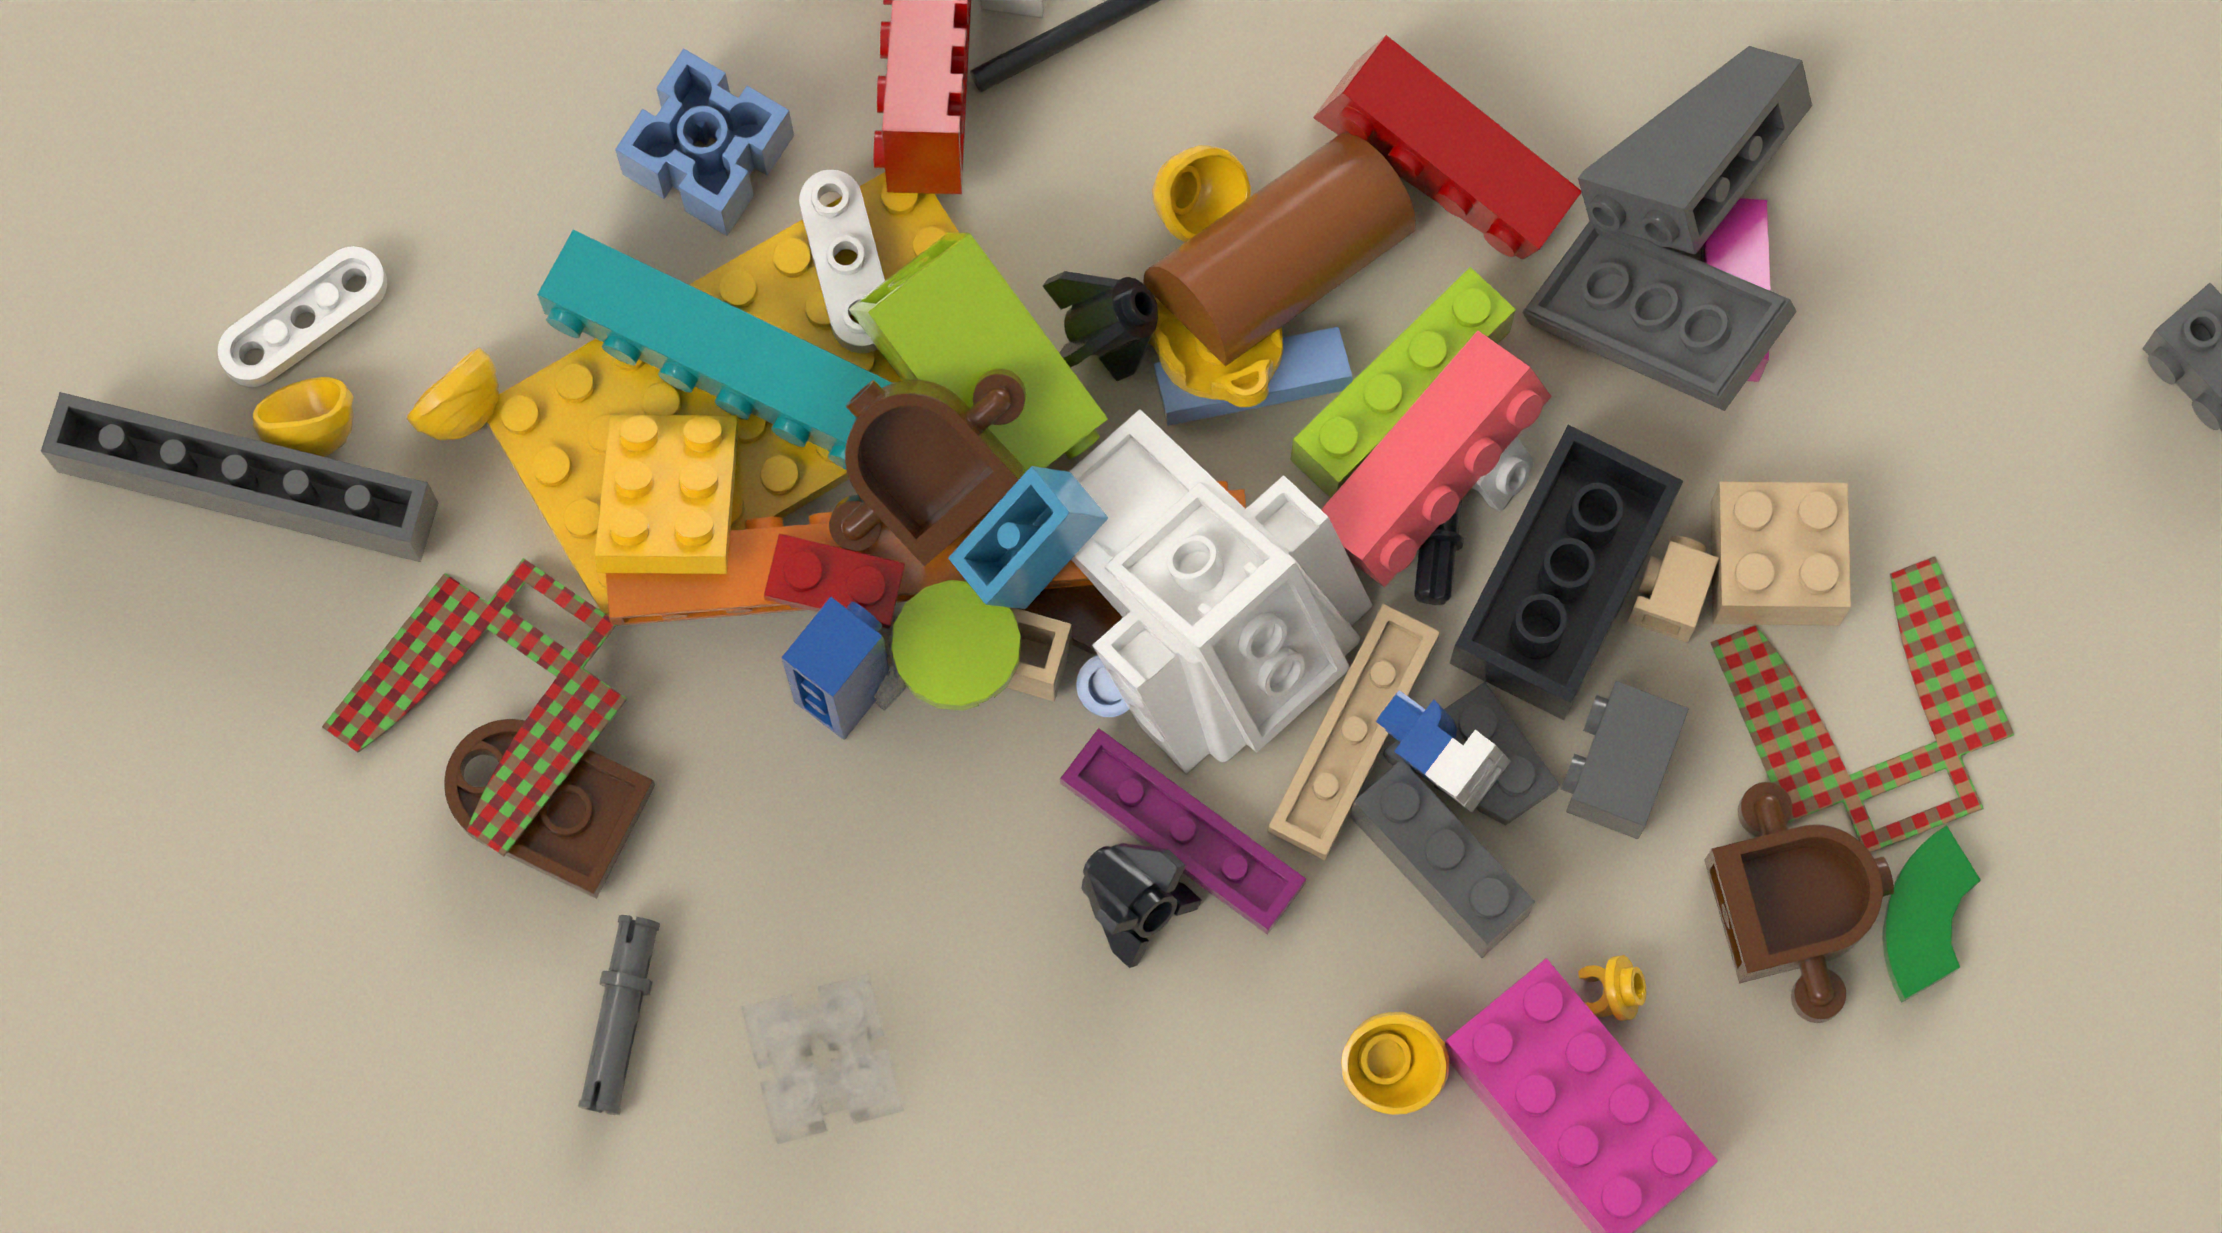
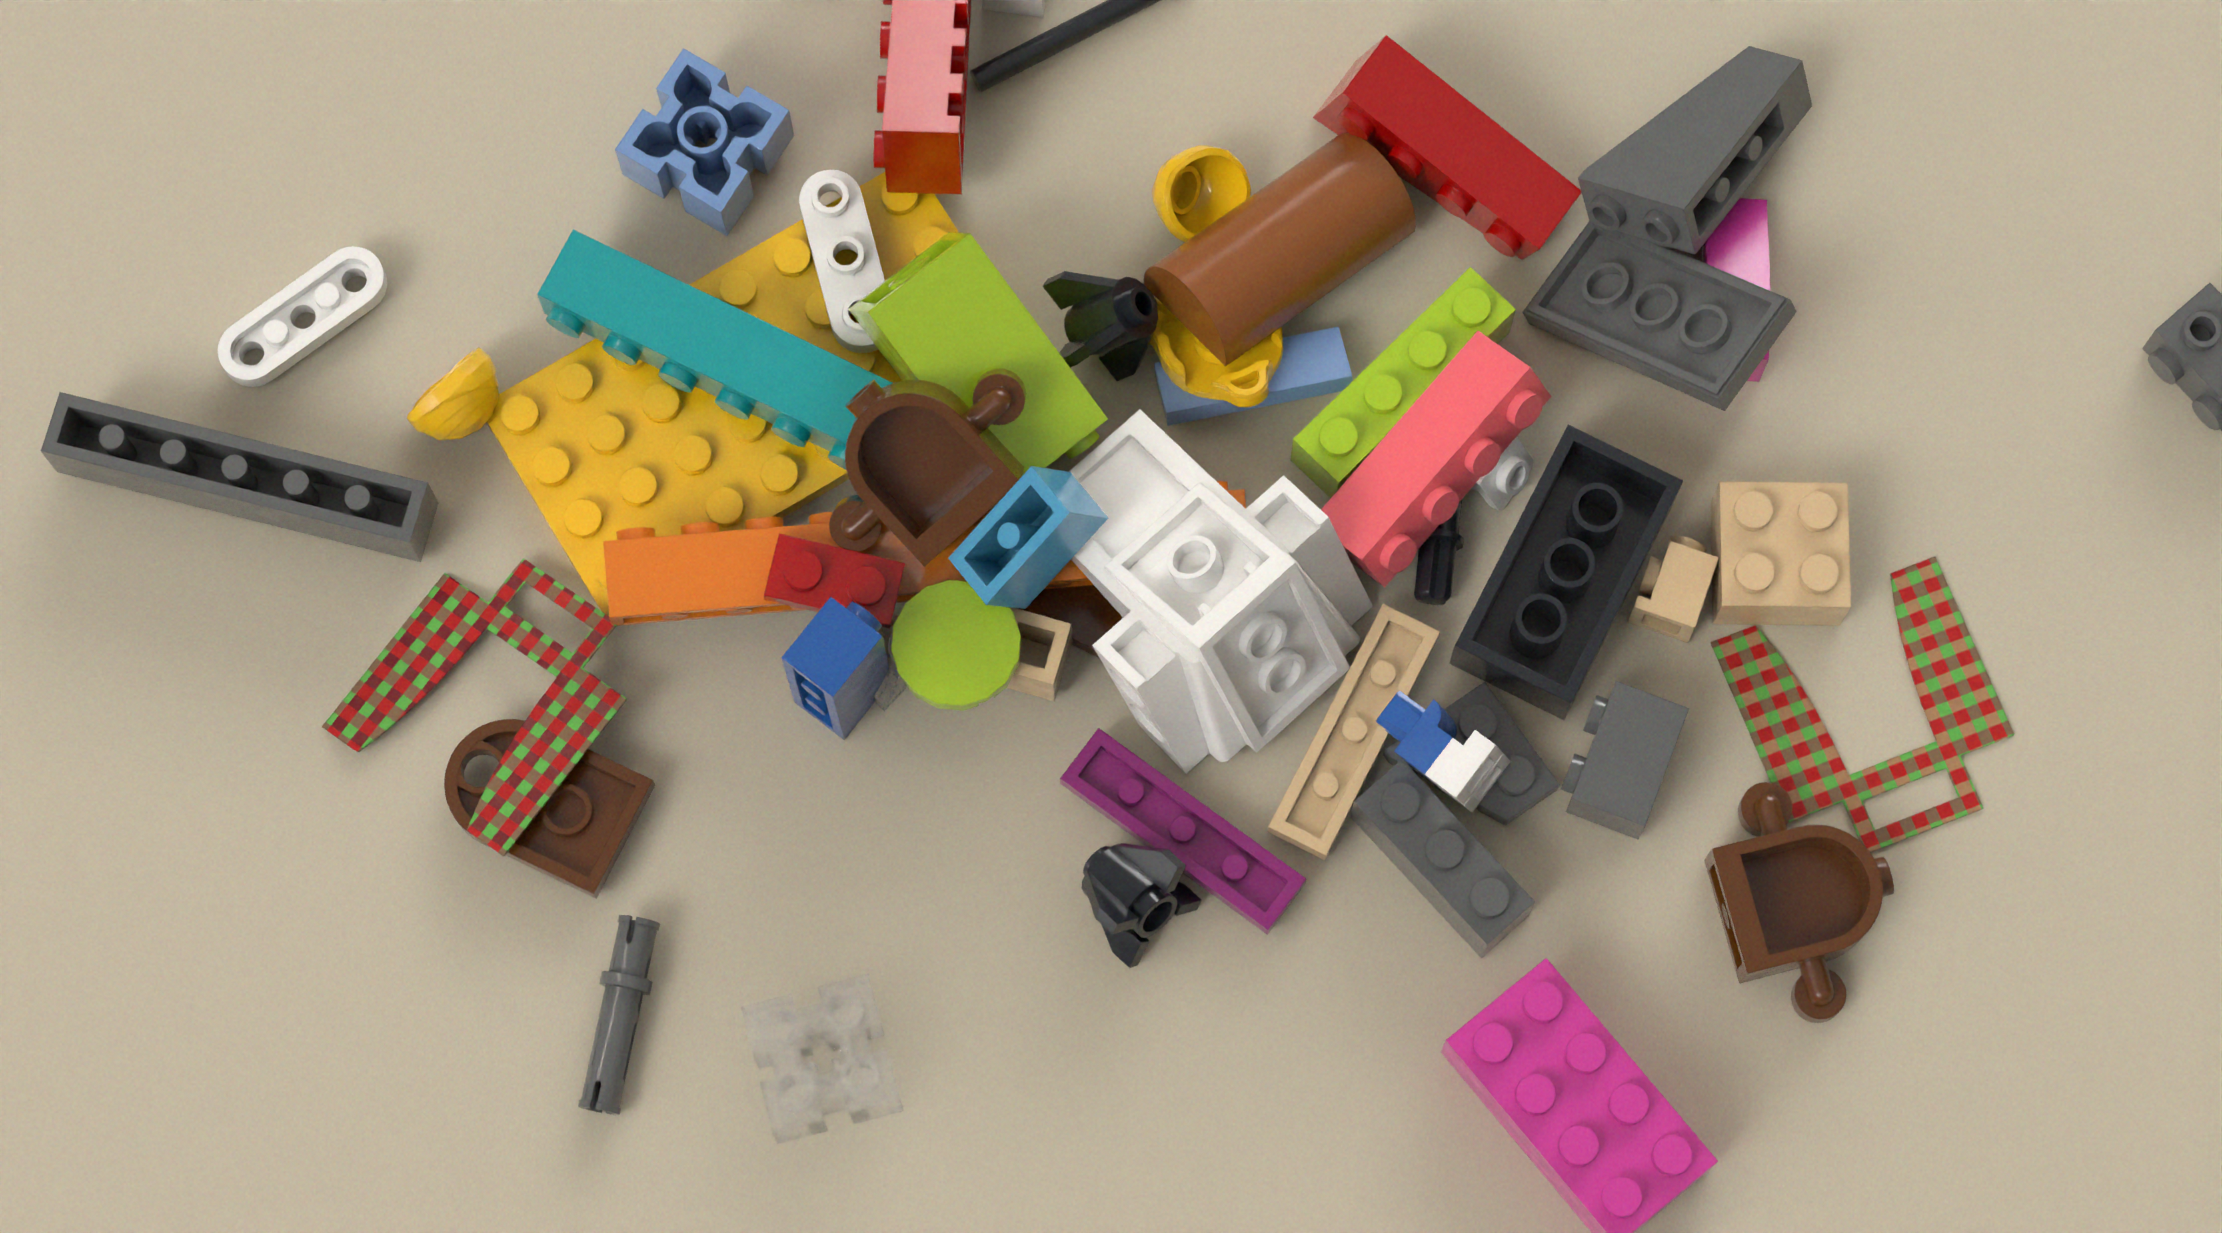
(306, 416): yellow piece -> none
(667, 494): yellow plate -> none
(1098, 690): tile -> none
(1395, 1063): yellow piece -> none
(1622, 986): yellow plate -> none
(1921, 914): green tile -> none

